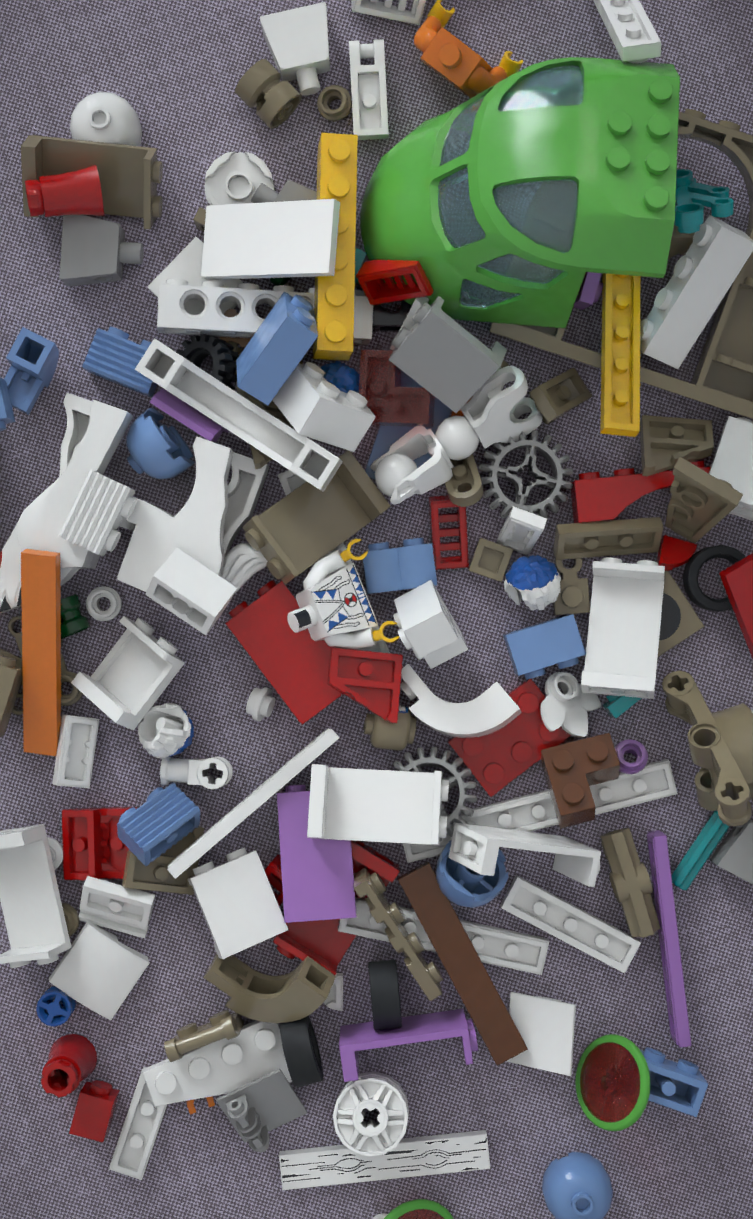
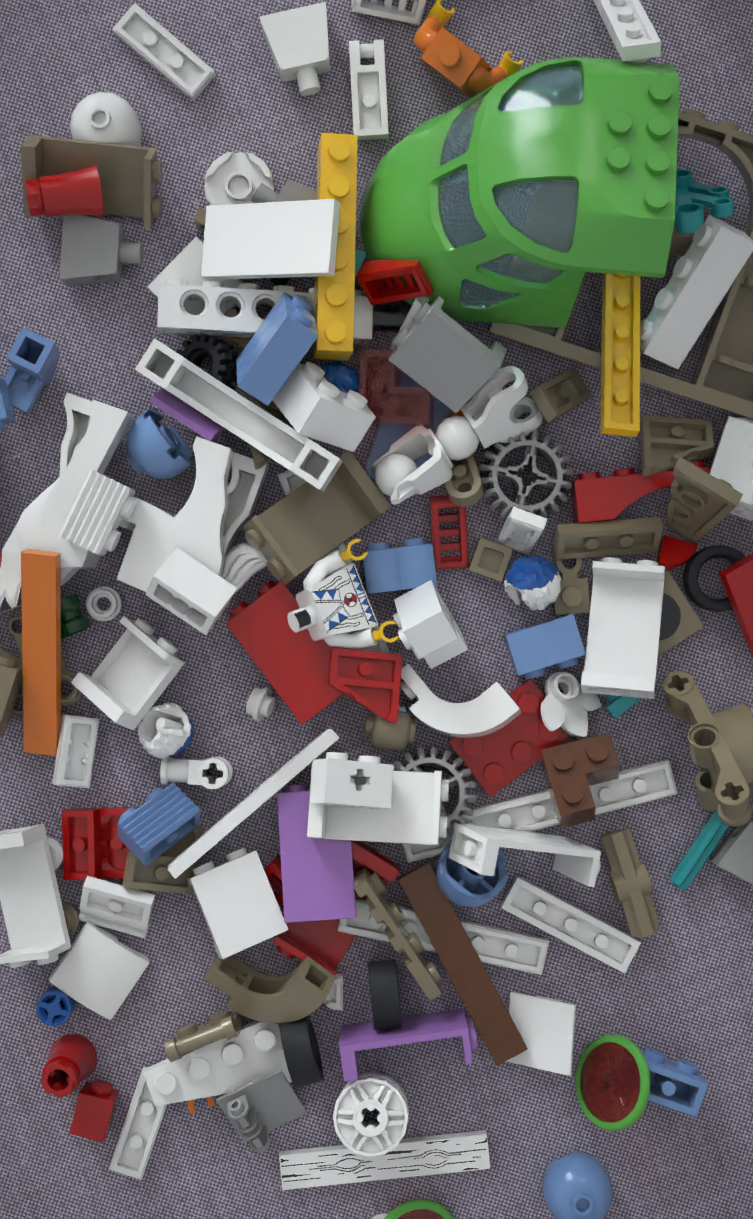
(116, 358): medium blue brick -> none
(164, 52): none -> white tile
(263, 89): dark tan wheel -> none
(327, 96): dark tan plate -> none
(332, 782): none -> white brick
(589, 290): medium lavender plate -> none
(636, 749): medium lavender plate -> none
(668, 938): medium lavender tile -> none

